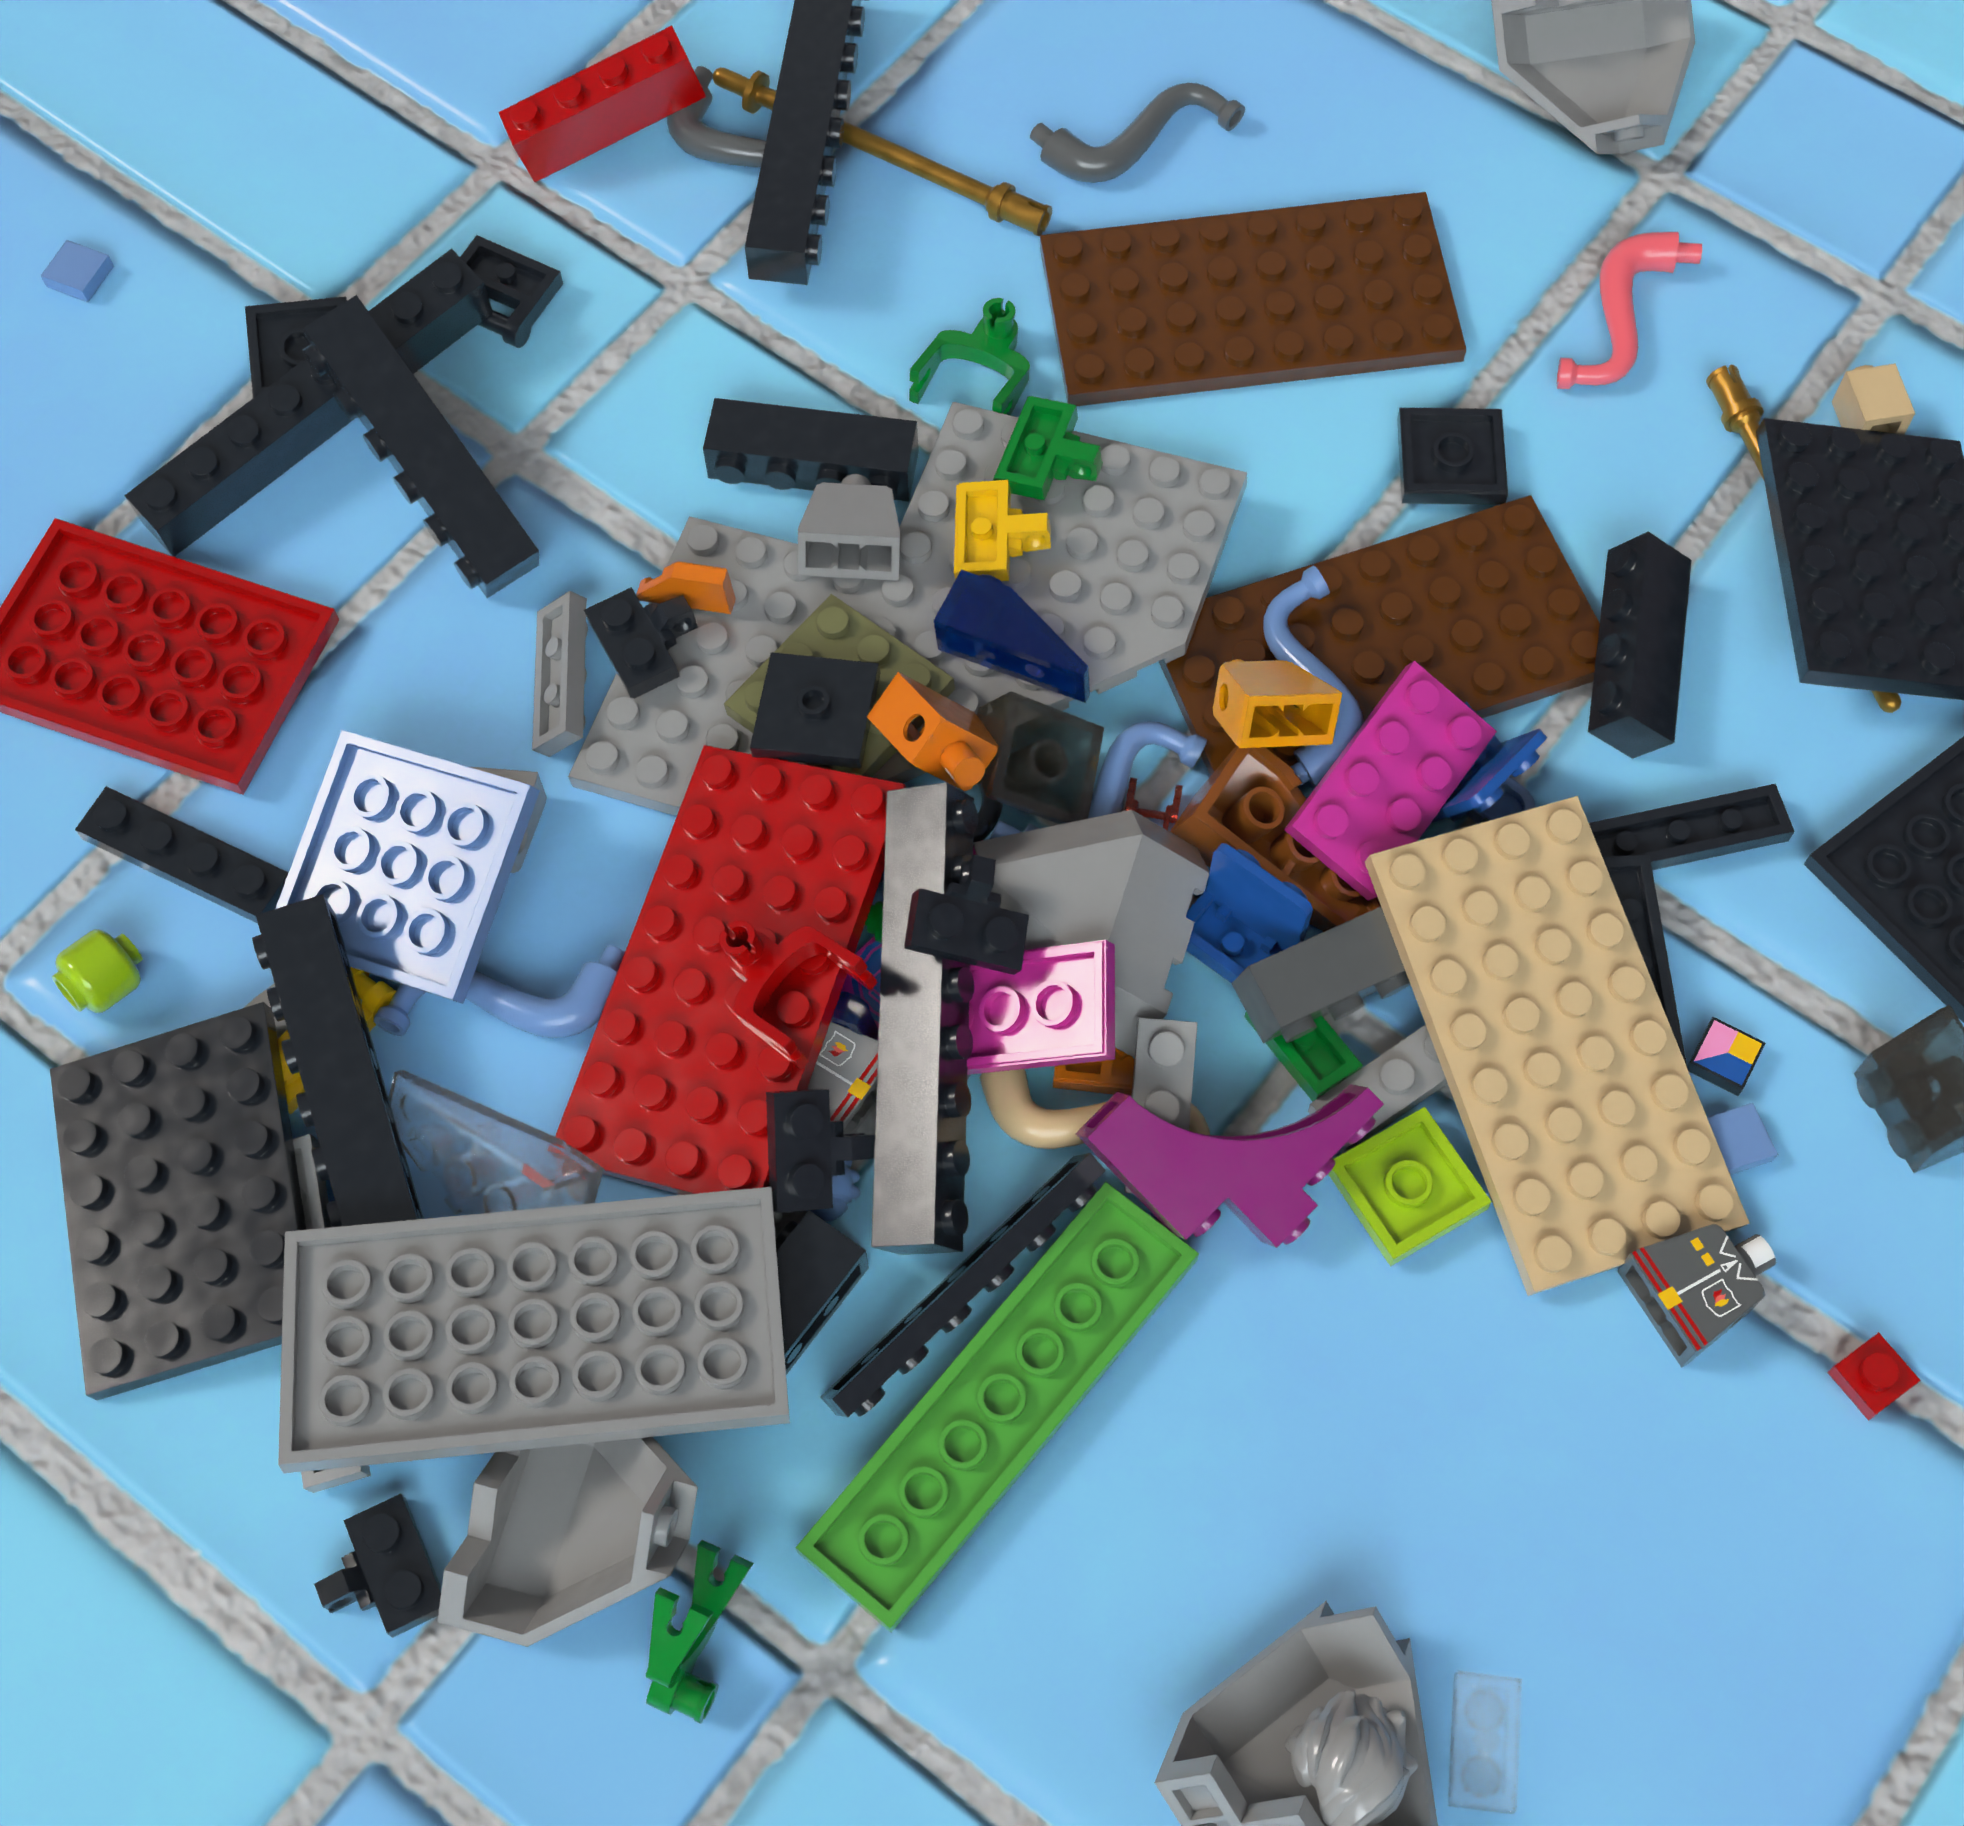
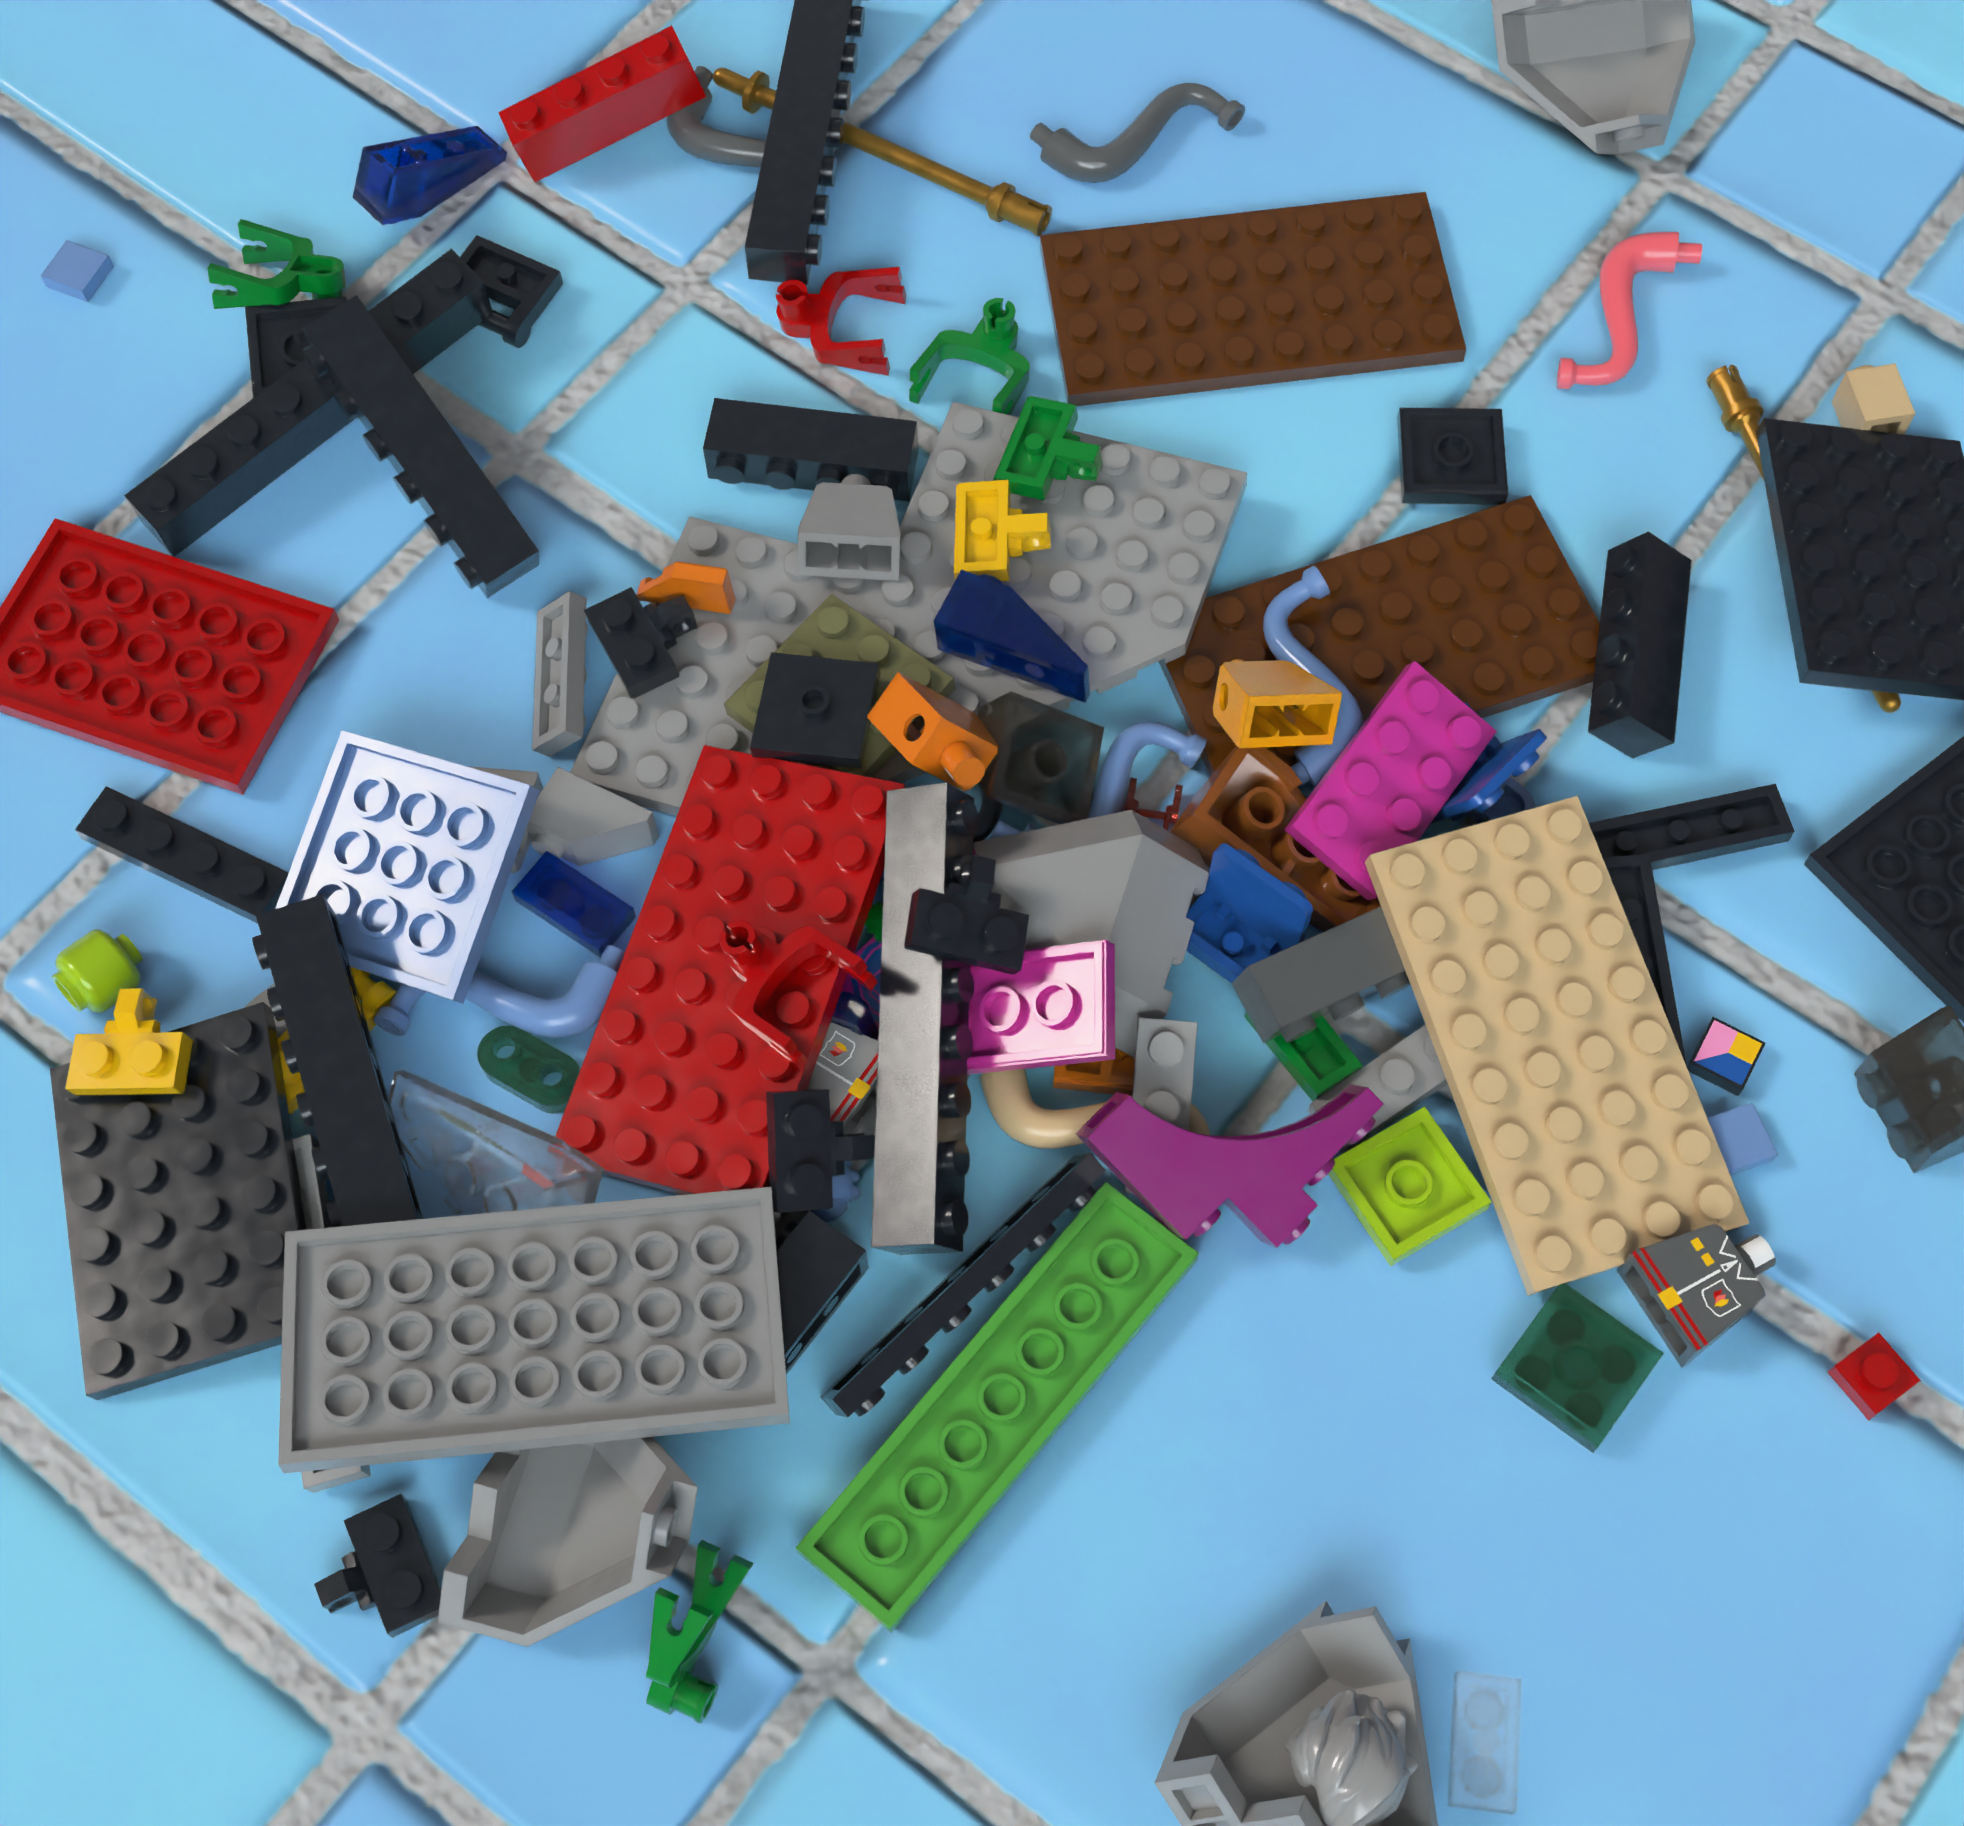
(130, 1054): none -> yellow hinge
(304, 273): none -> green piece
(419, 173): none -> clear blue slope
(527, 1068): none -> clear green plate
(573, 904): none -> clear blue plate
(587, 821): none -> light grey slope
(813, 315): none -> red piece
(1577, 1366): none -> clear green plate

